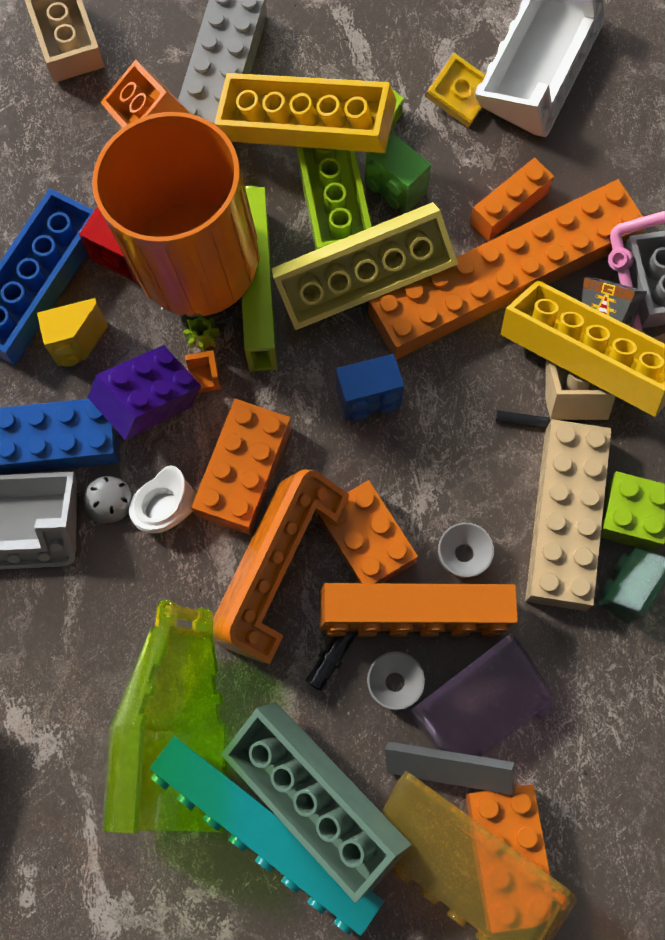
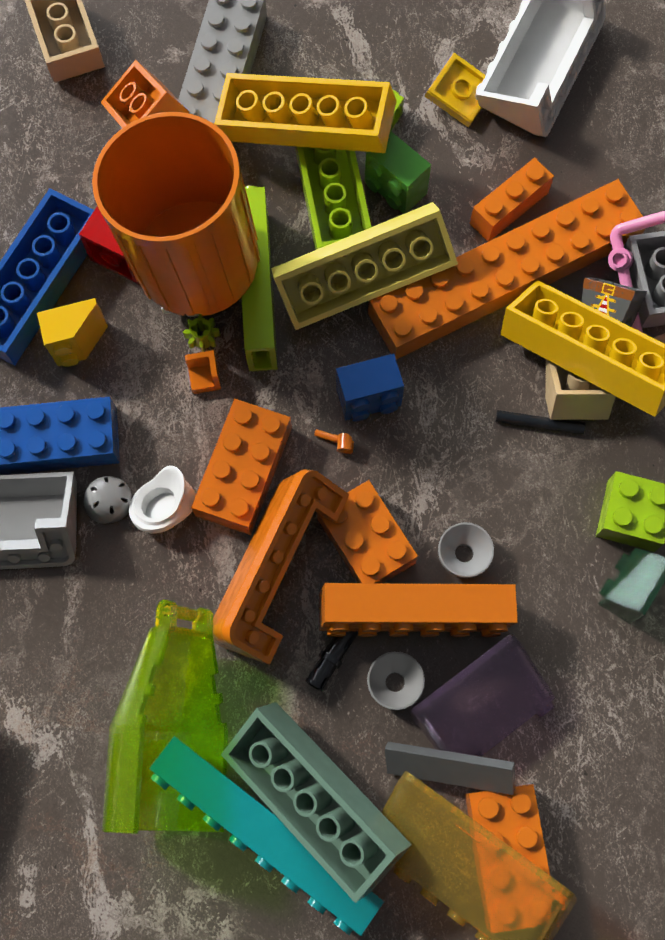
(143, 391): dark purple brick -> none
(344, 441): none -> orange hand
(568, 515): tan brick -> none

